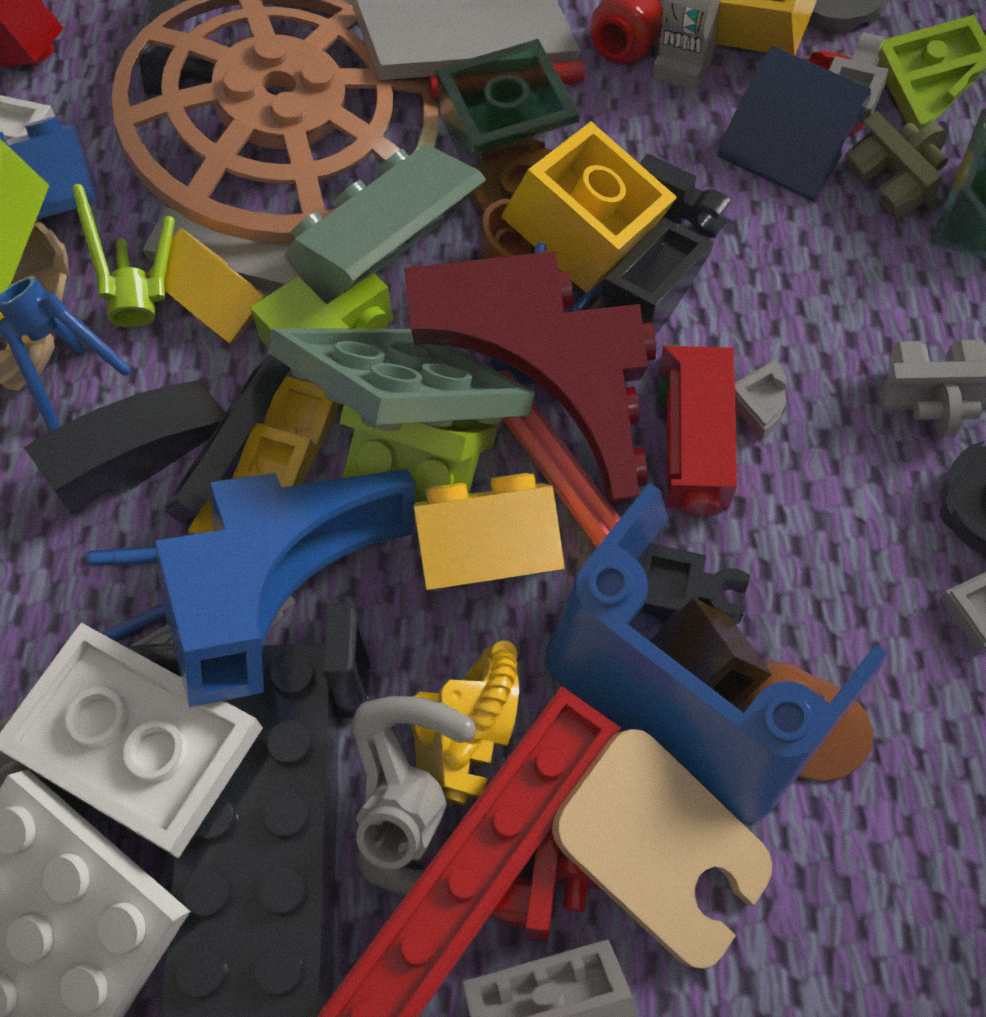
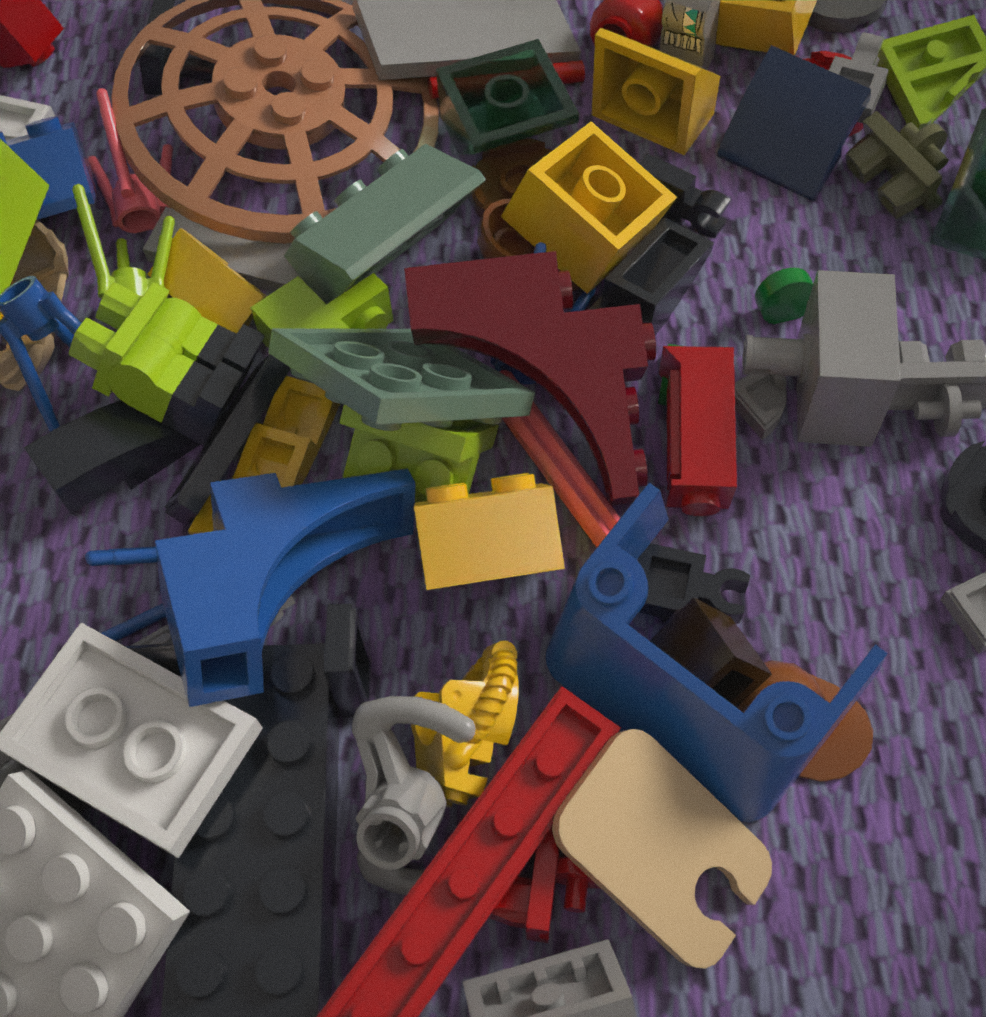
(130, 202): none -> coral plant
(165, 358): none -> lime hips
(651, 92): none -> yellow slope
(784, 295): none -> green tile
(841, 358): none -> light grey brick

